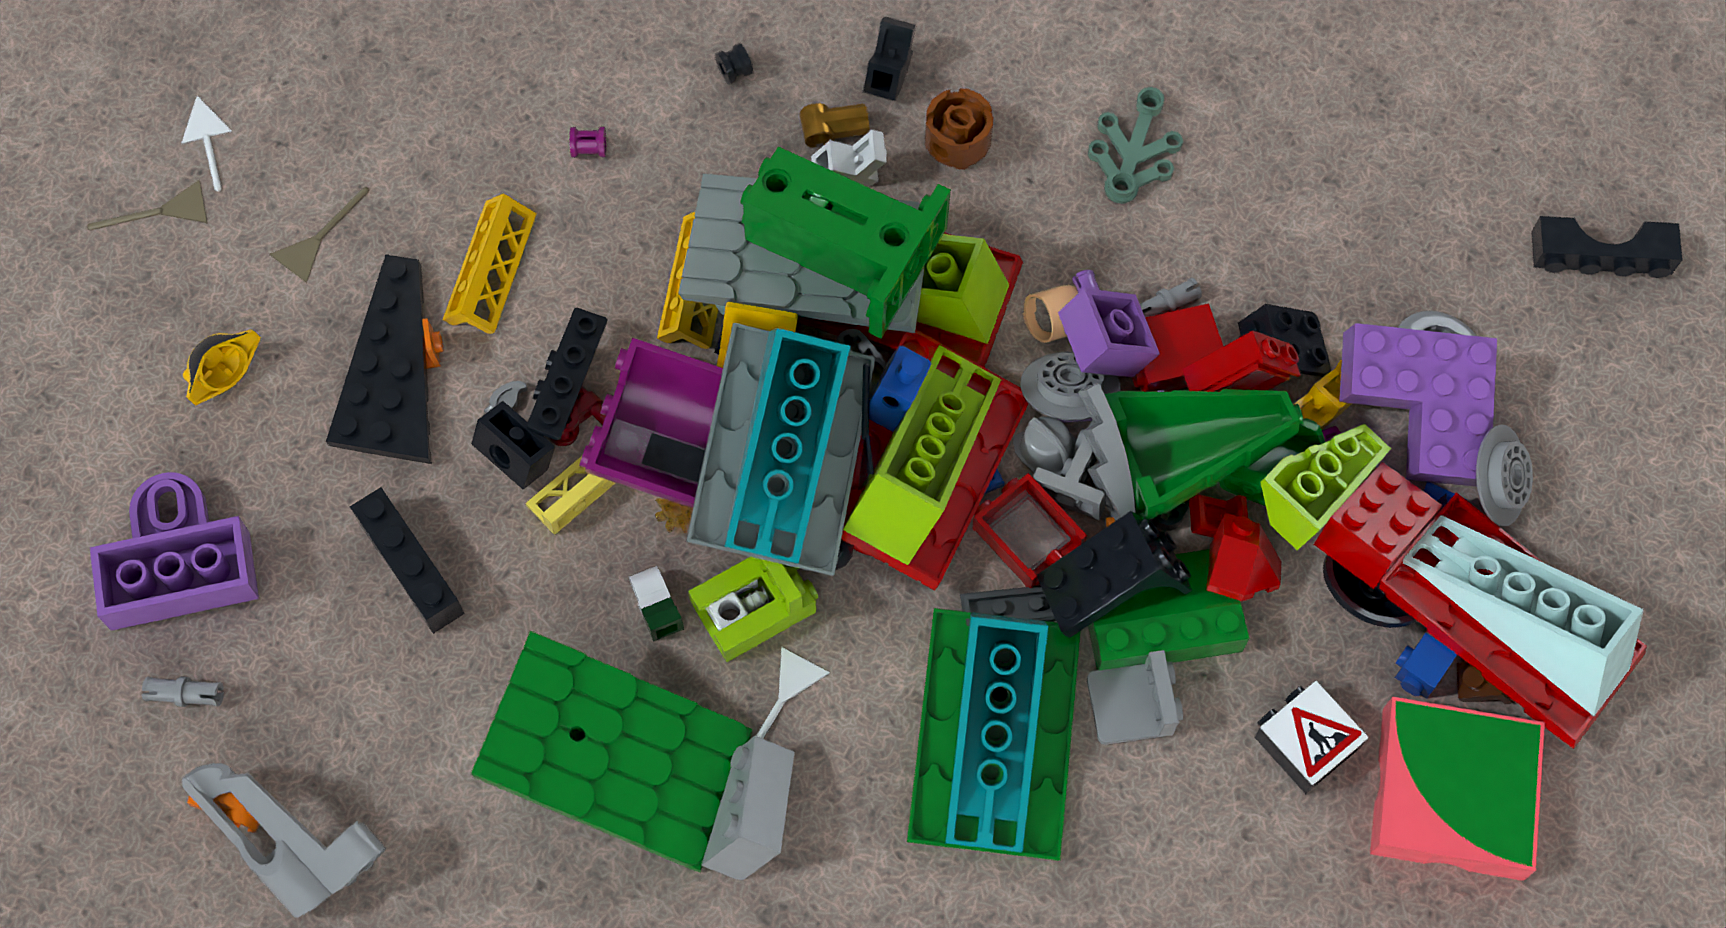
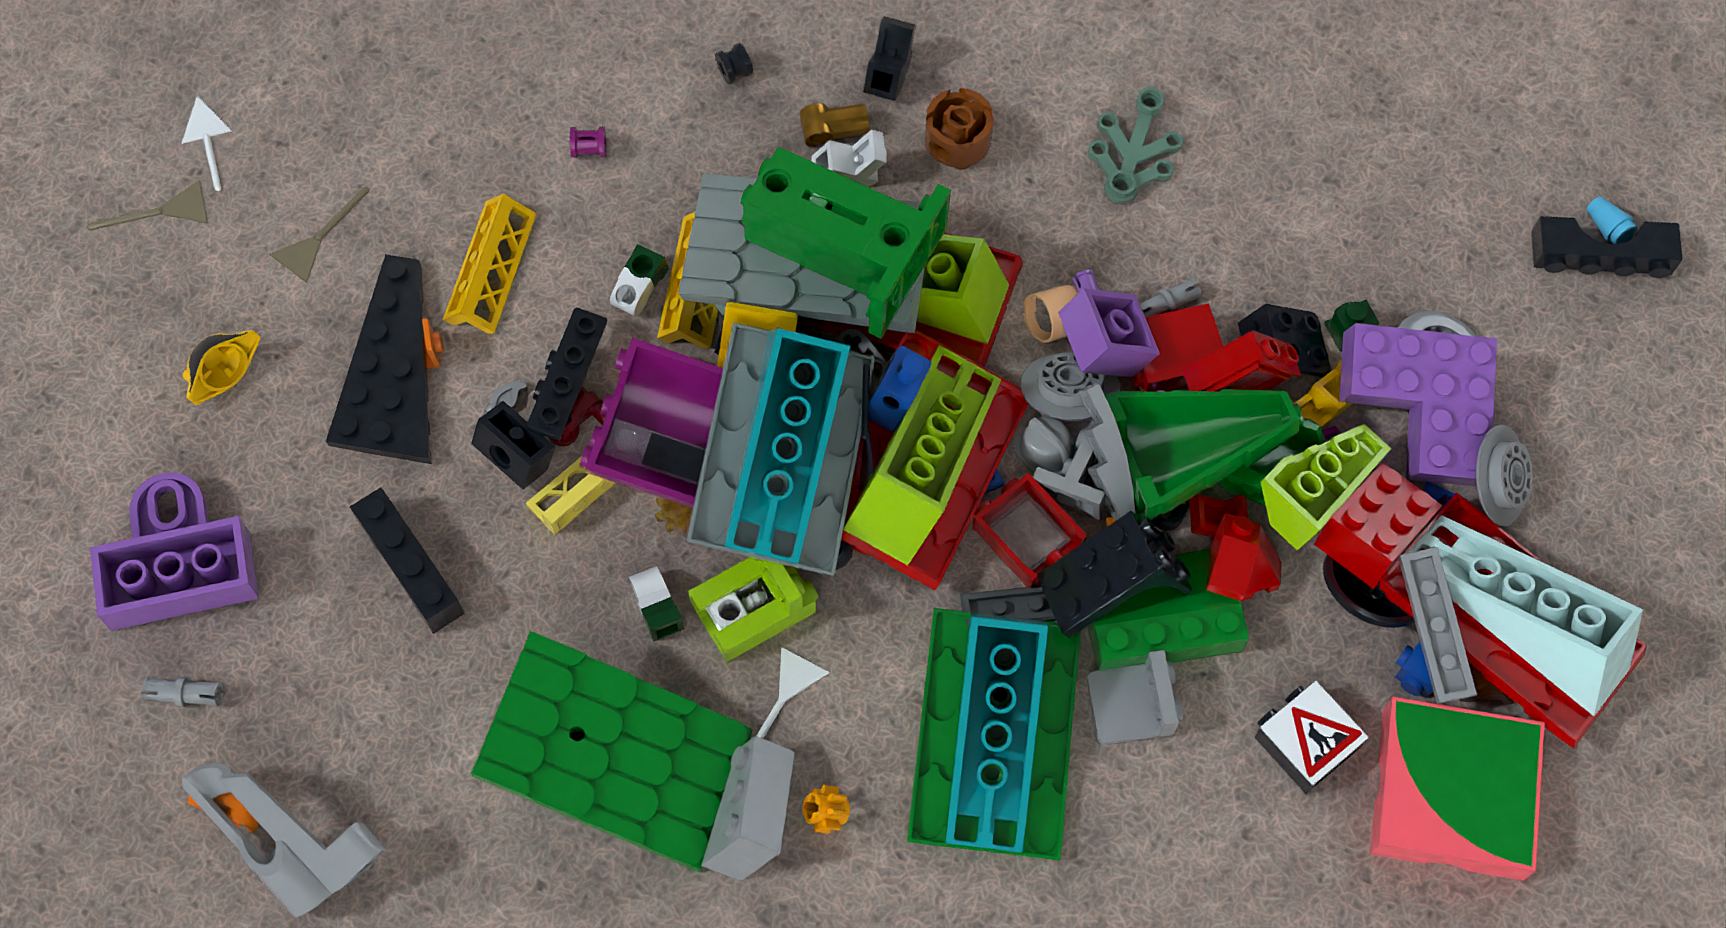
(638, 280): none -> leg
(826, 809): none -> light orange gear
(1348, 315): none -> dark green brick
(1437, 625): none -> light grey plate
(1612, 222): none -> medium azure cone

